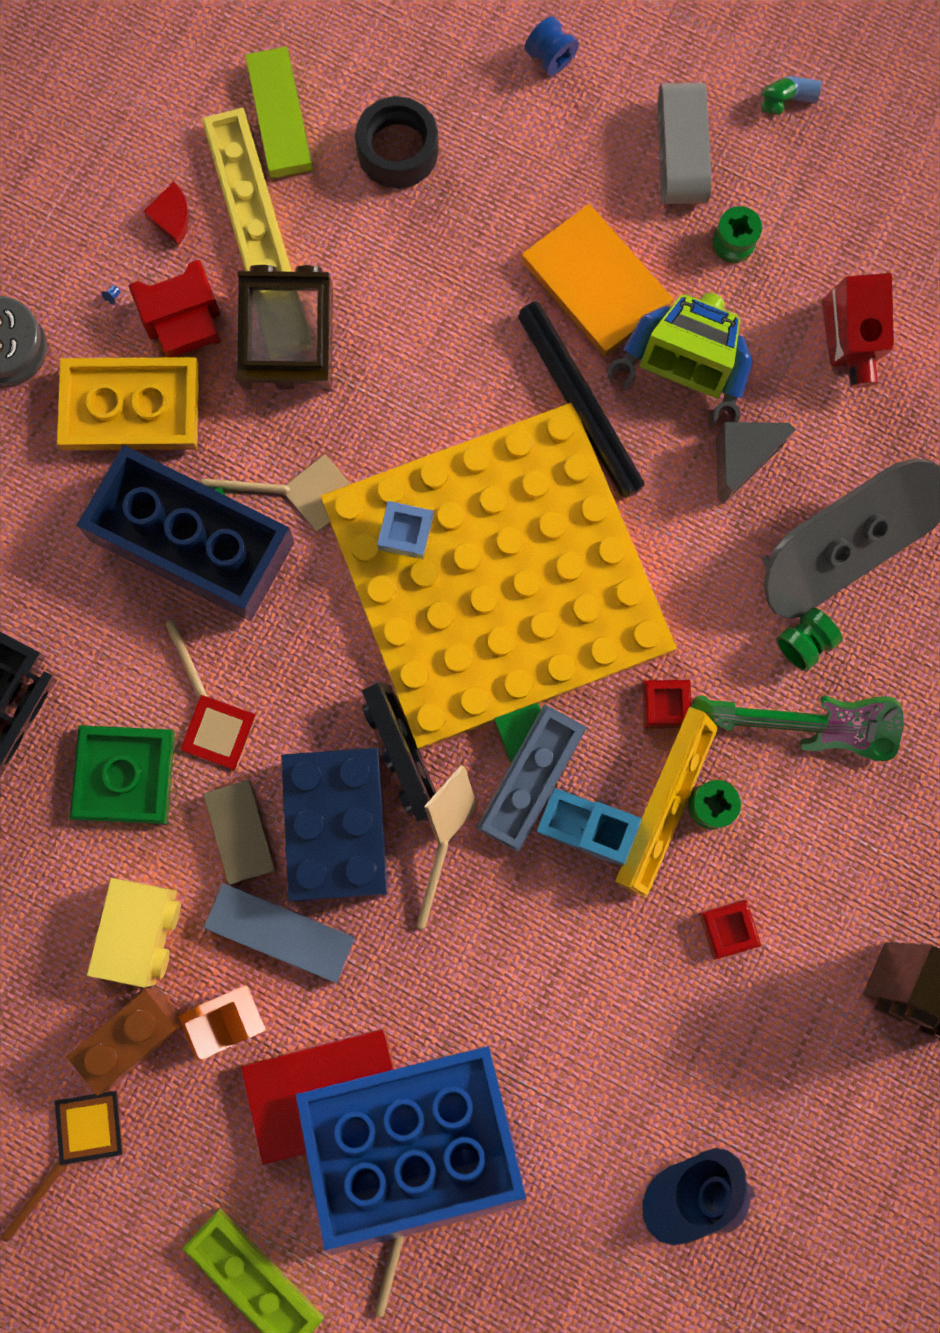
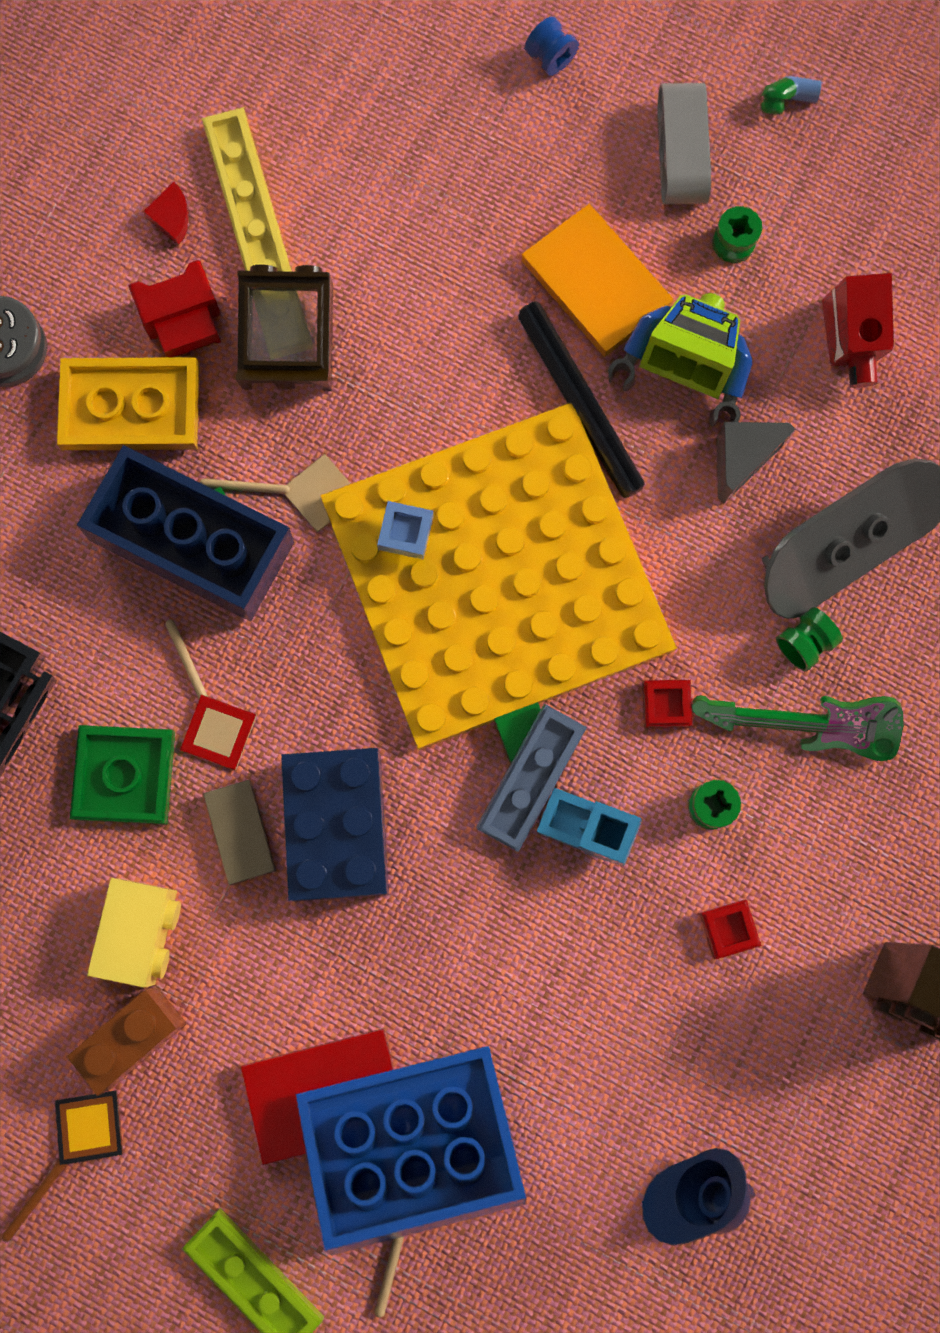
(111, 294): blue piece -> none
(221, 1023): panel -> none
(279, 112): lime tile -> none
(279, 932): sand blue tile -> none
(399, 749): black plate -> none
(401, 112): black tyre -> none
(446, 814): tan piece -> none
(667, 802): yellow tile -> none

